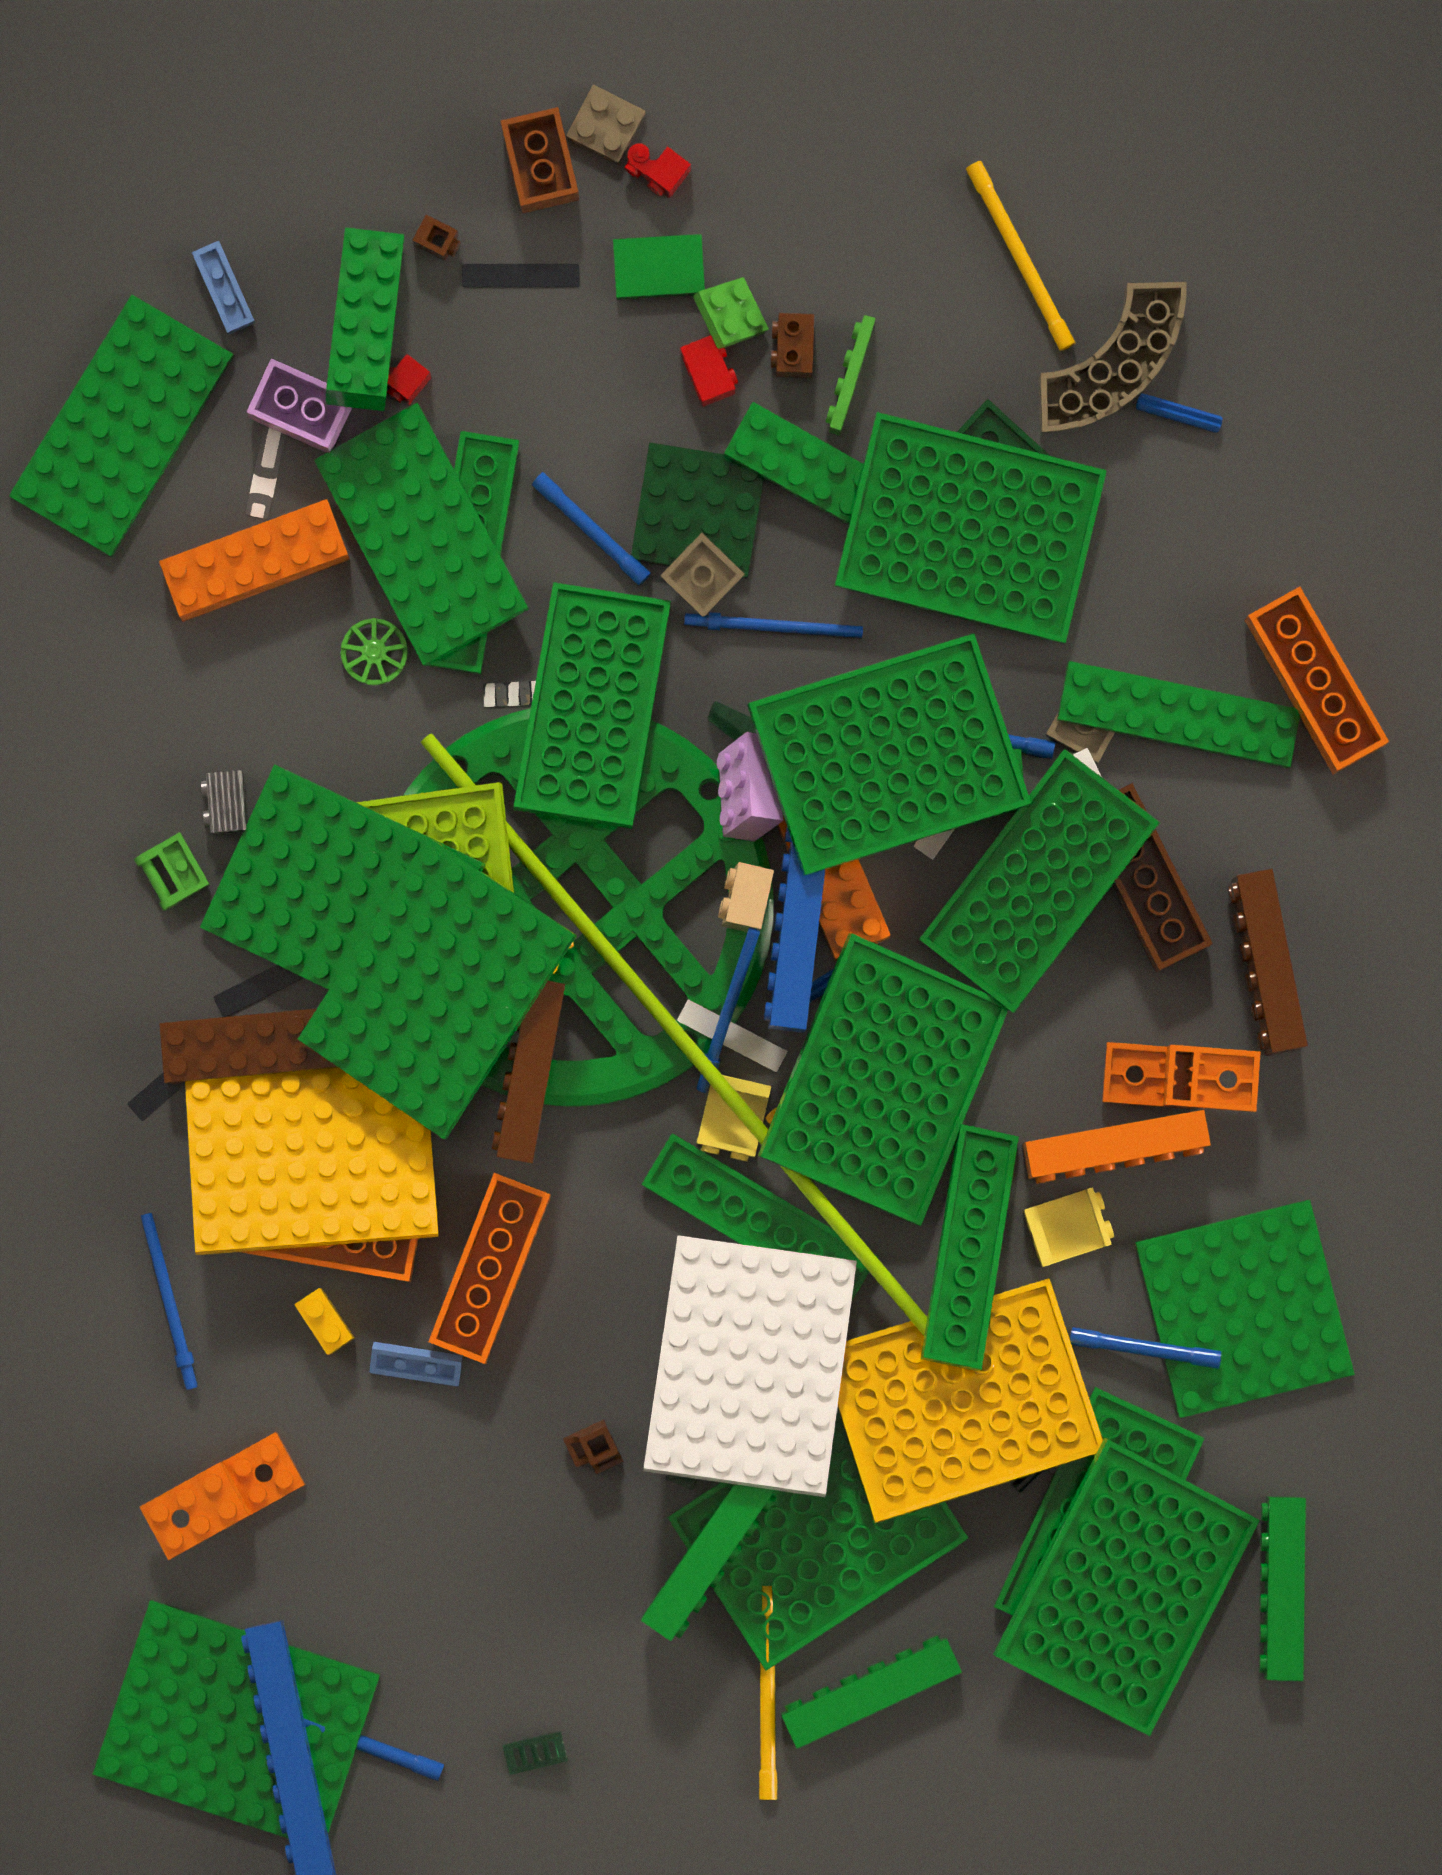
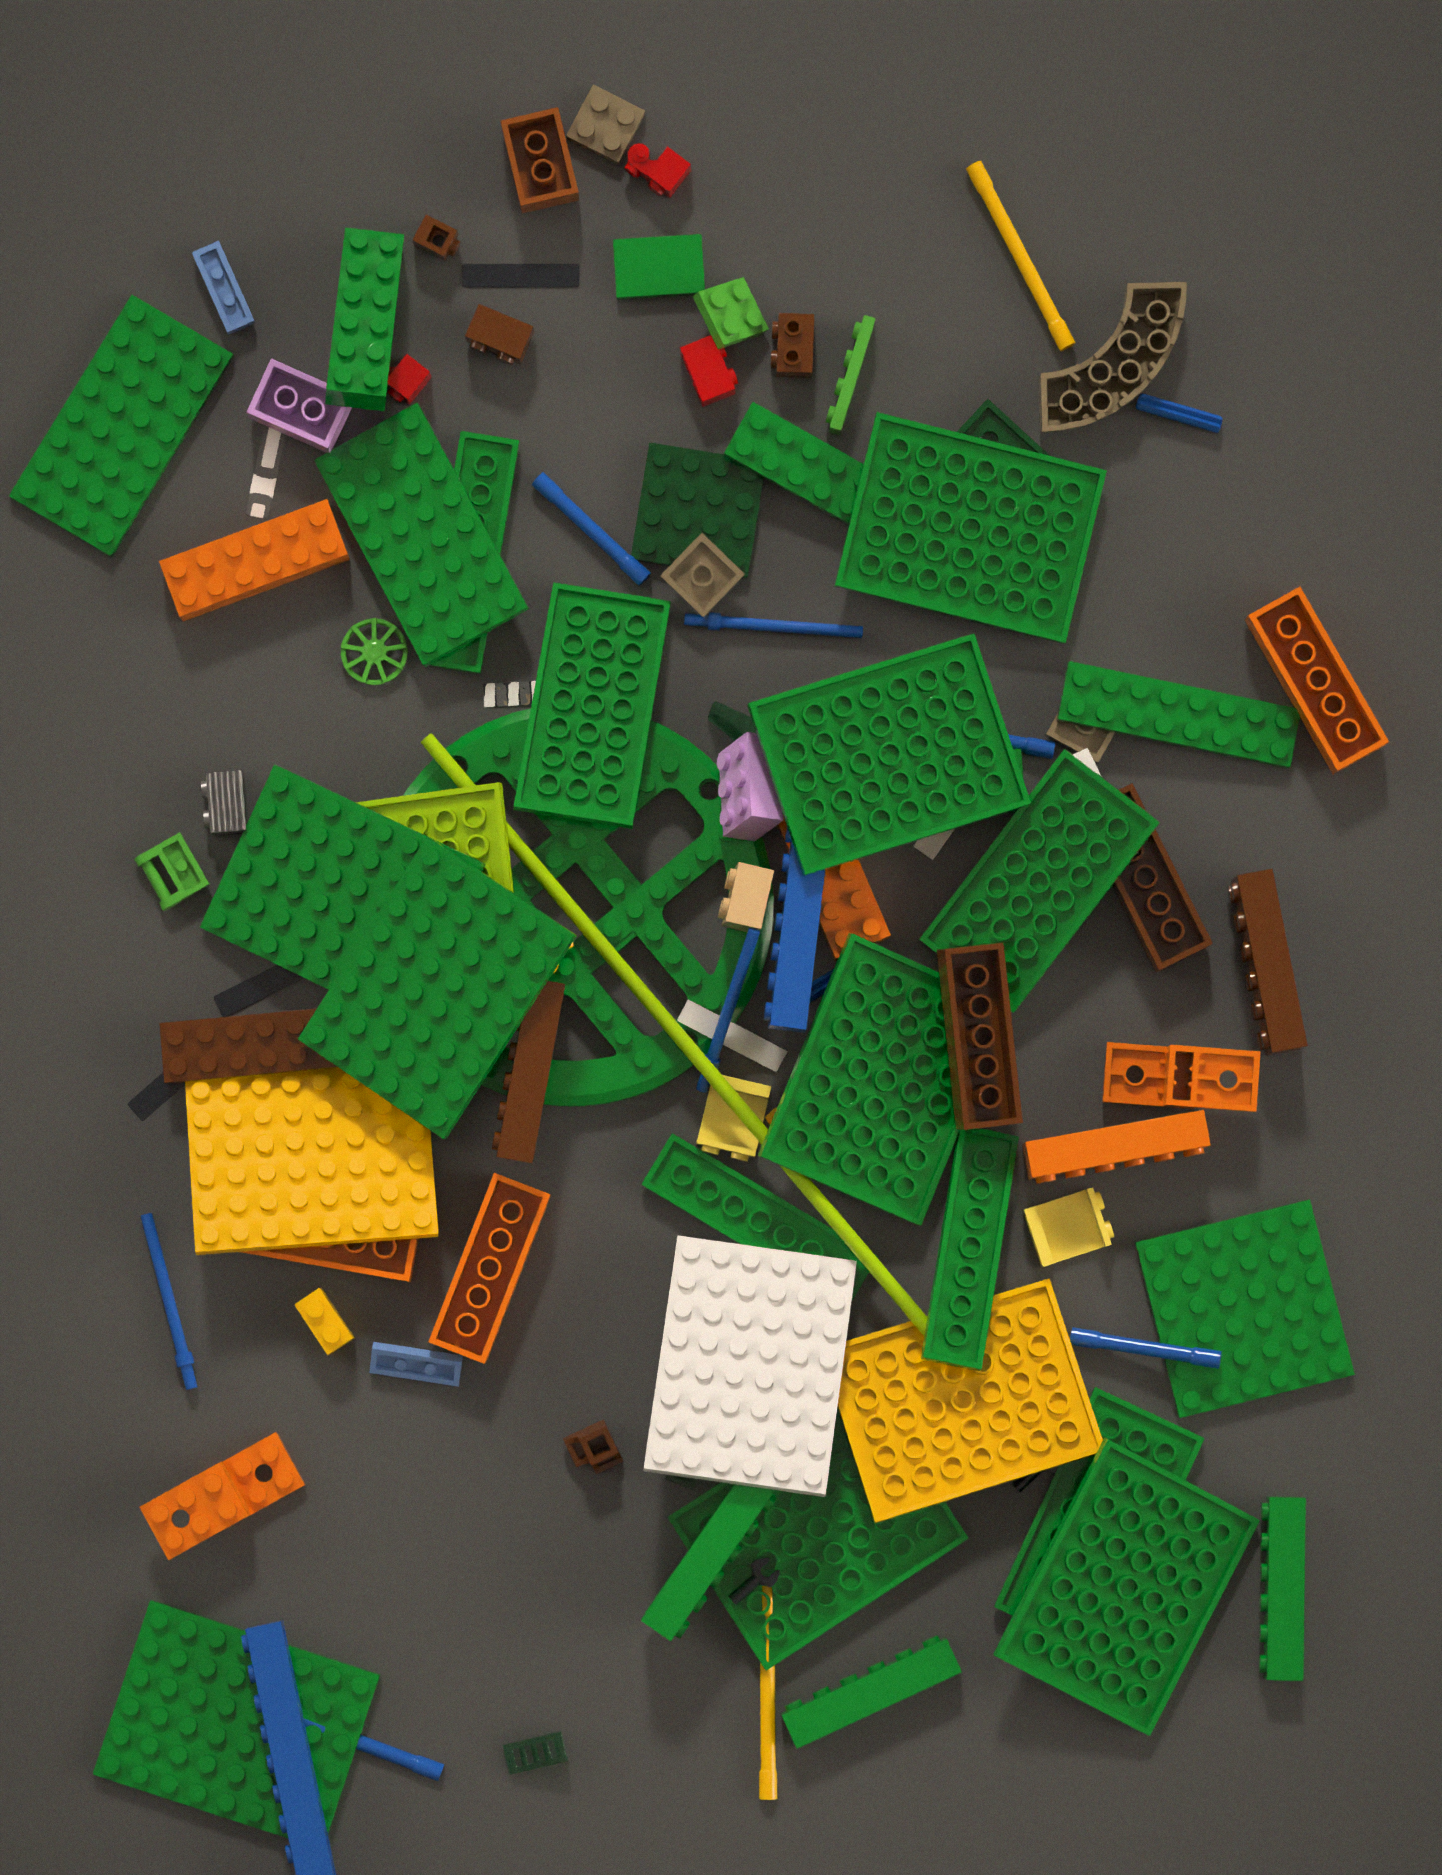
(499, 335): none -> reddish brown brick
(754, 1581): none -> black bar
(979, 1036): none -> reddish brown brick

